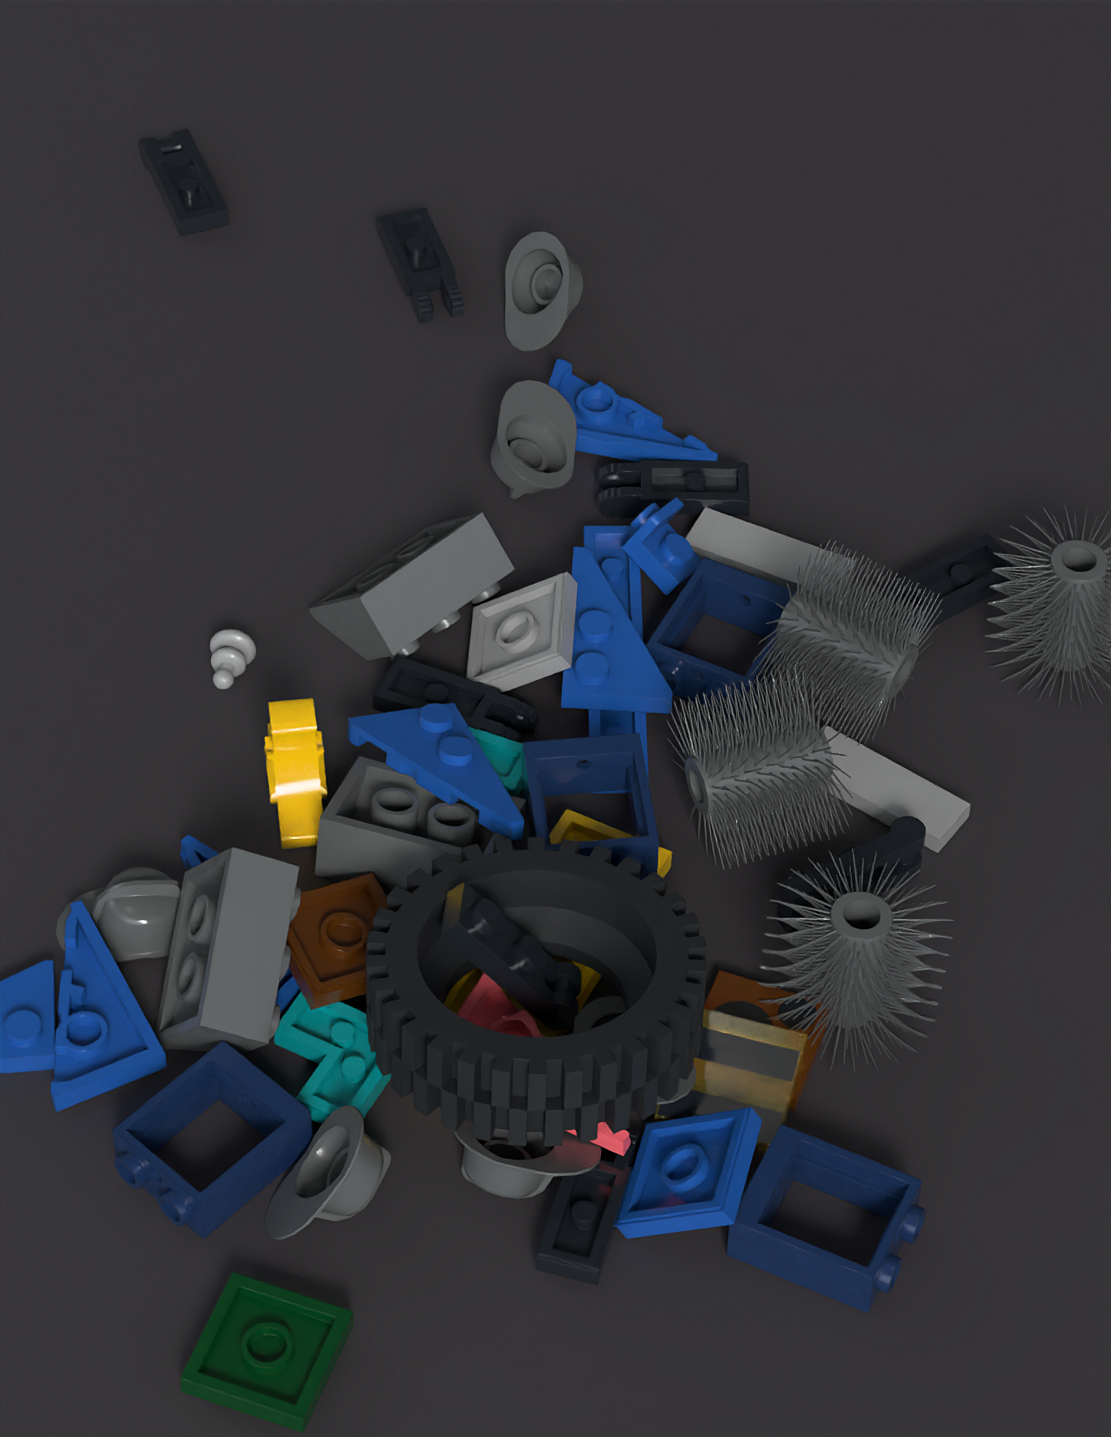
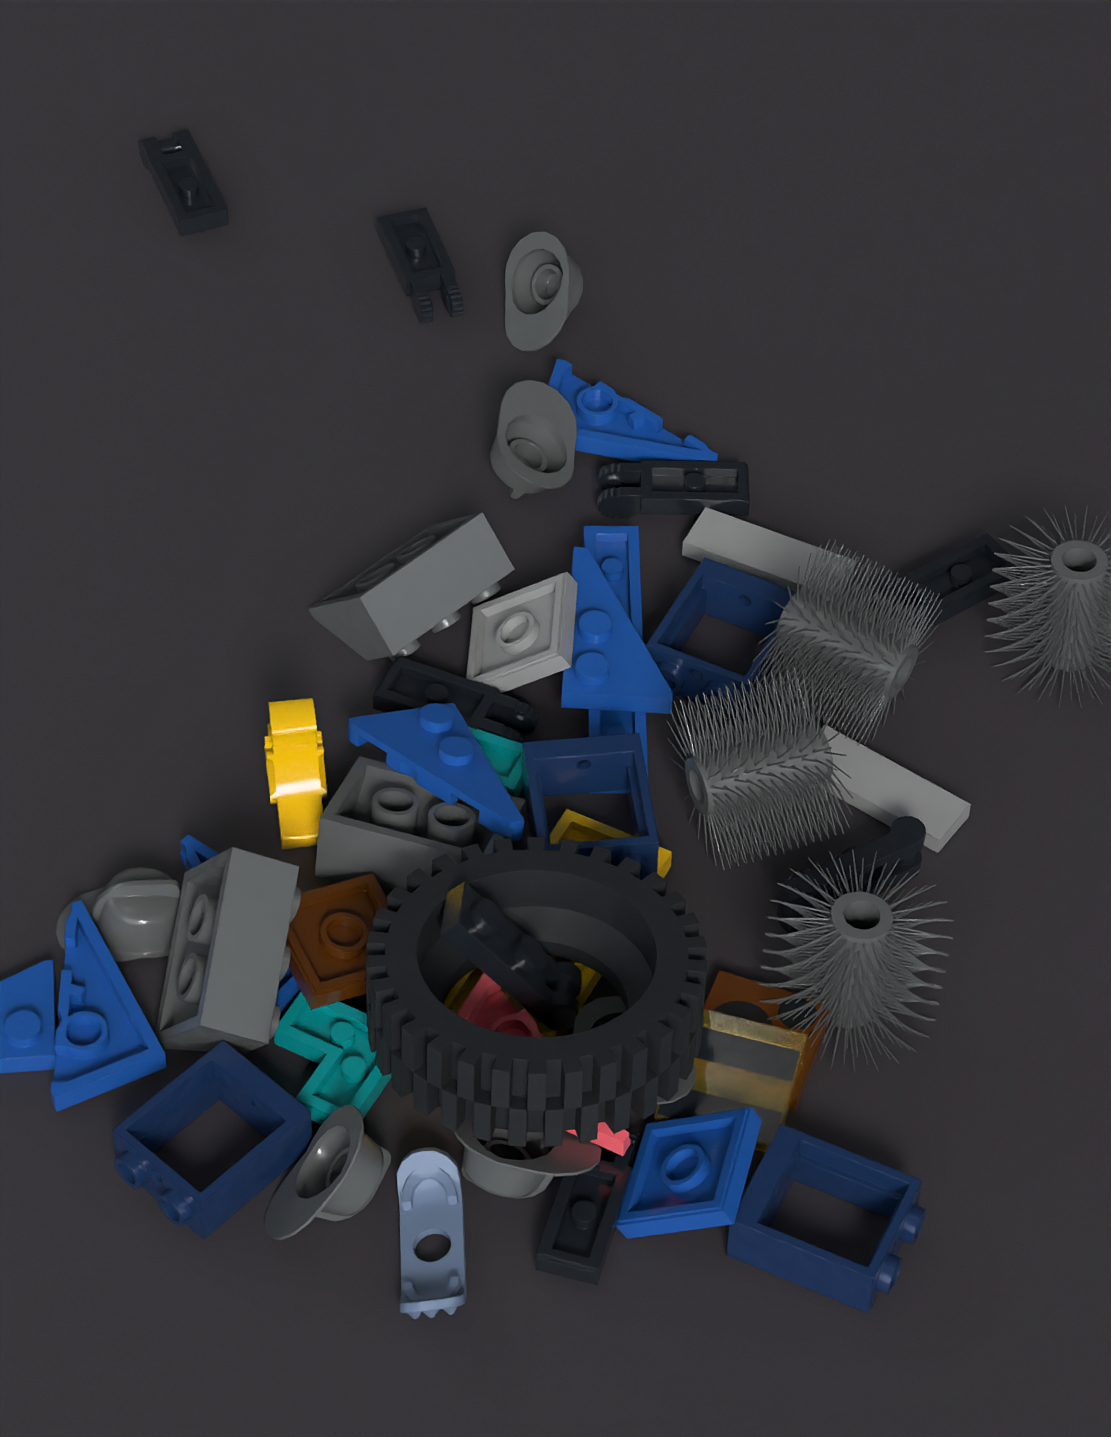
(230, 655): light grey hair -> none
(267, 1352): dark green plate -> none
(428, 1205): none -> sand blue piece
(659, 549): blue bracket -> none

